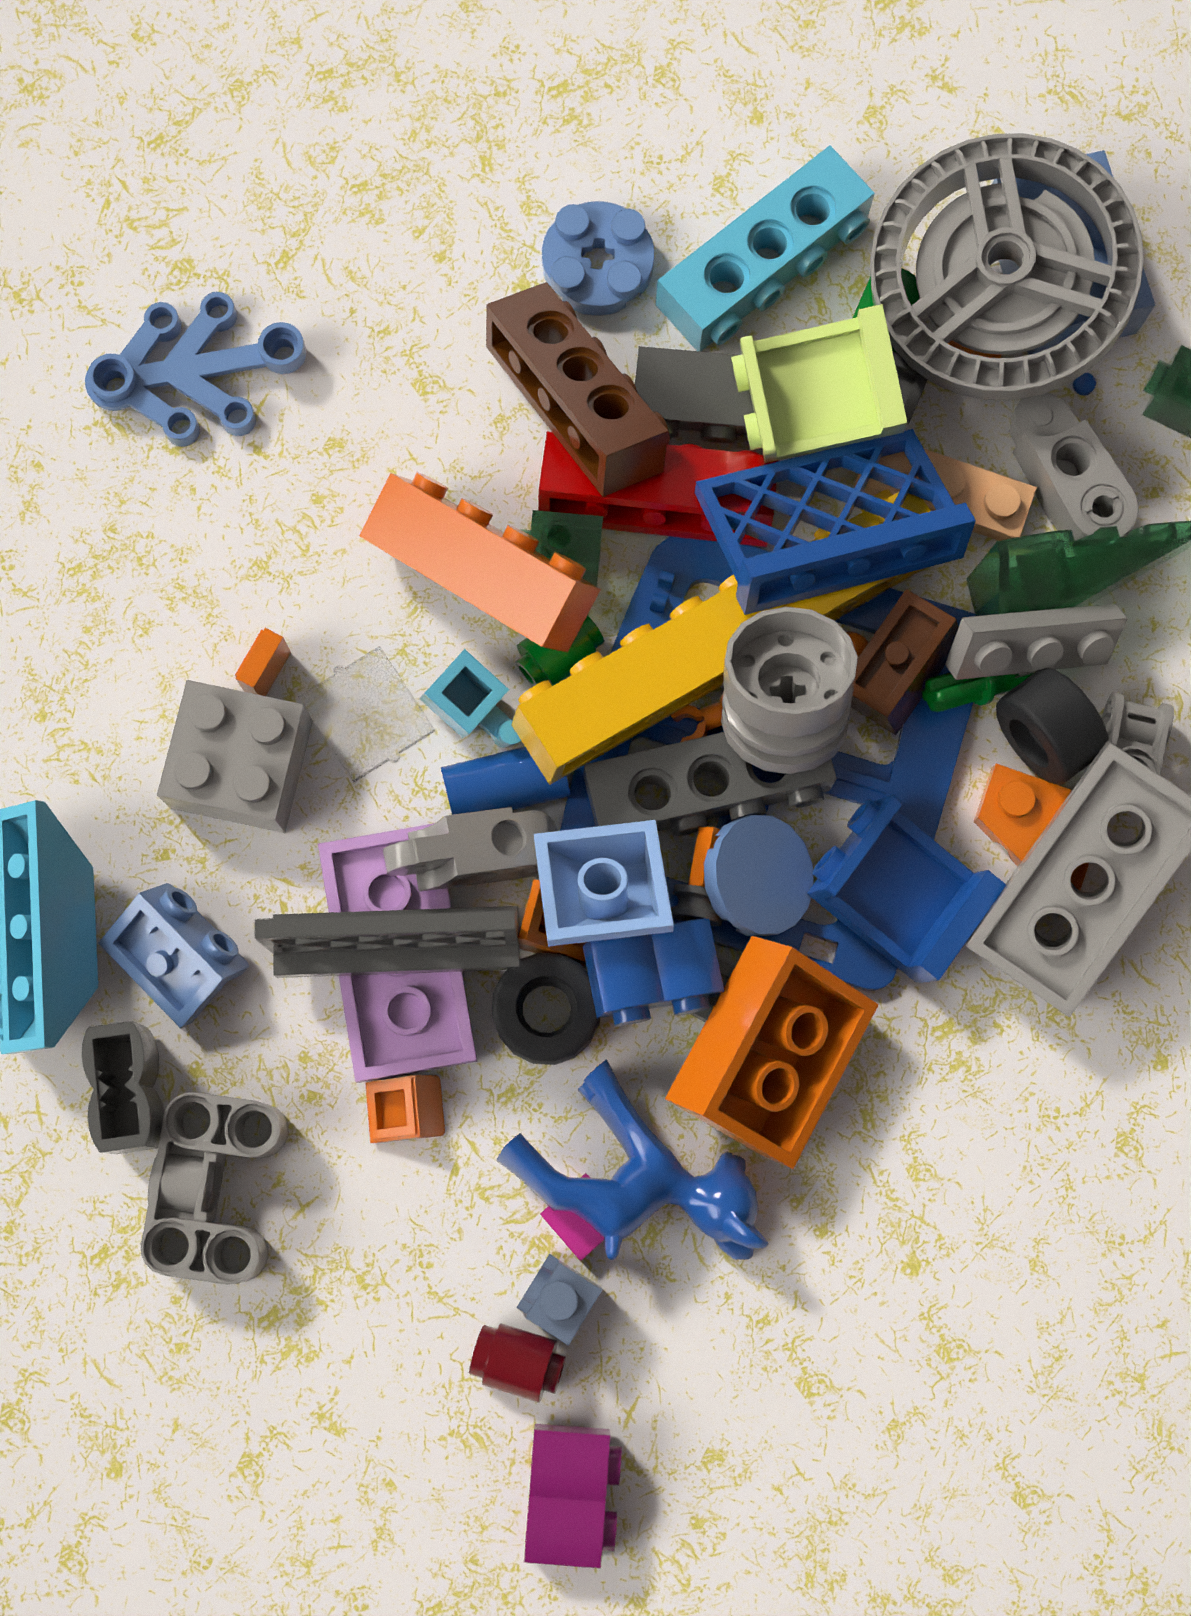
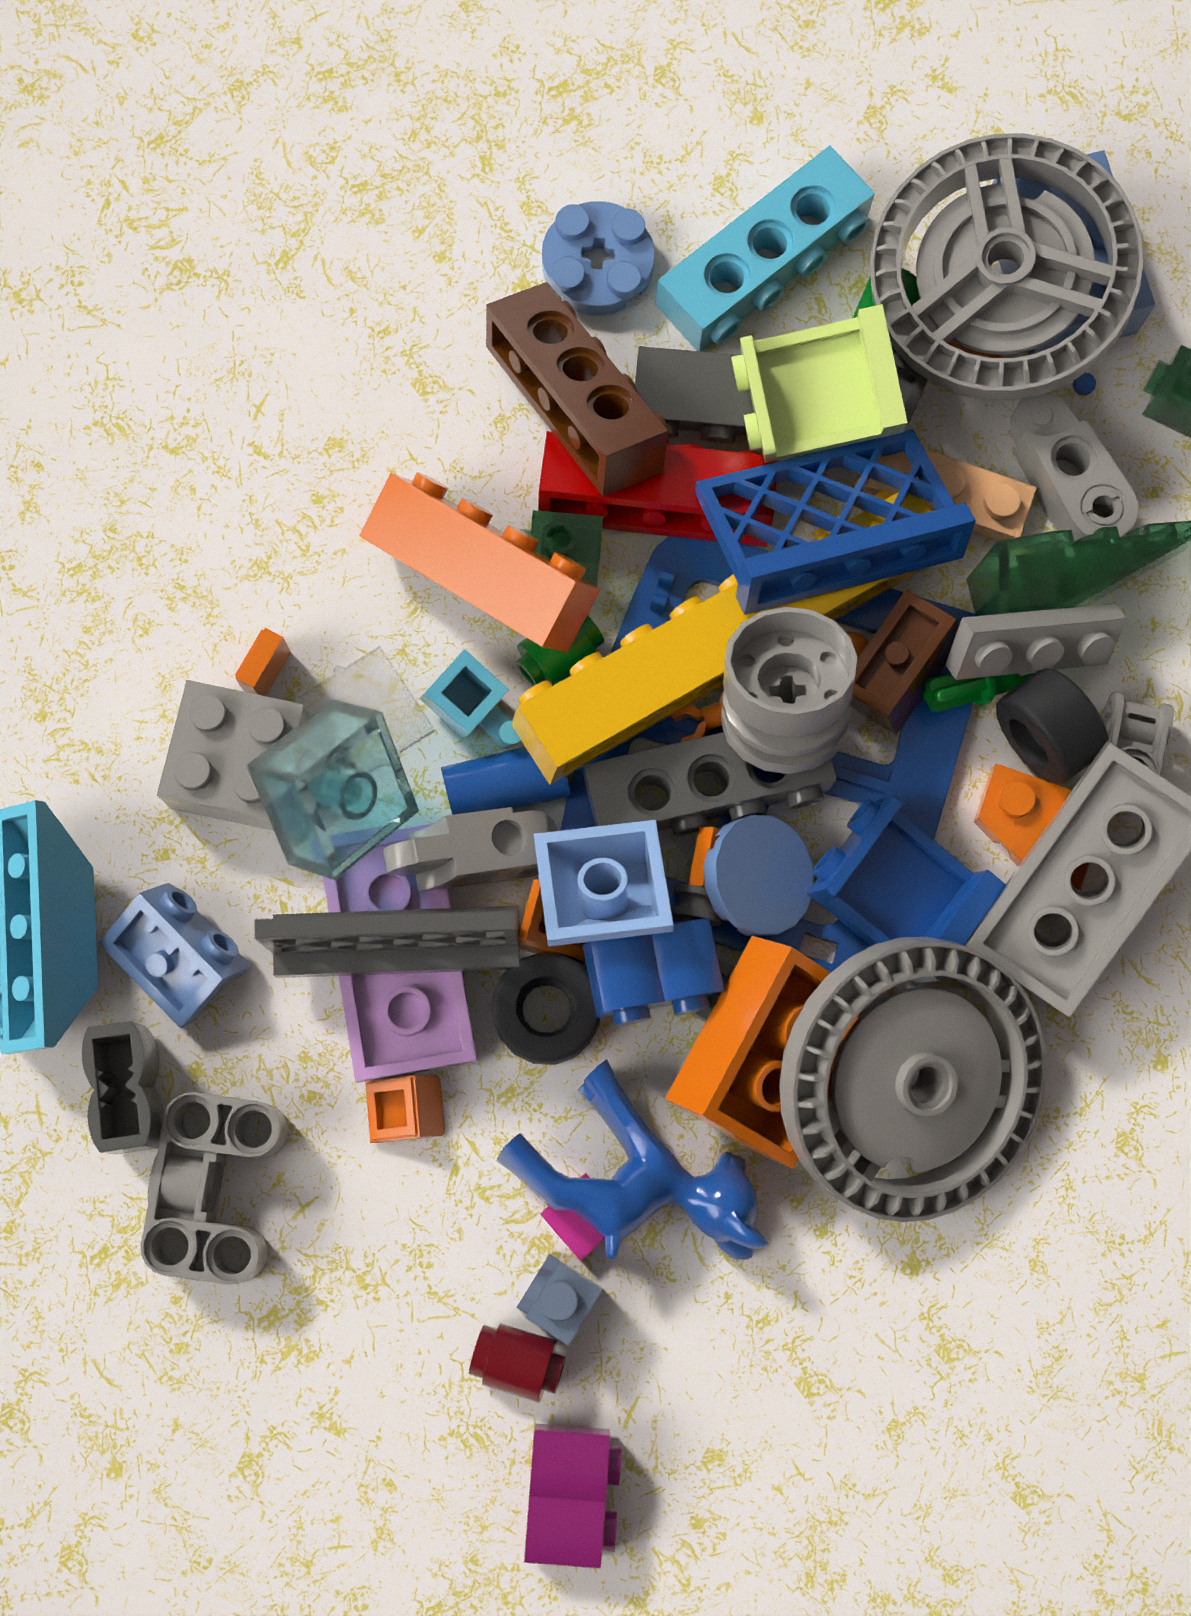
(187, 368): medium blue plant -> none
(333, 788): none -> clear light blue brick
(972, 1092): none -> light grey piece

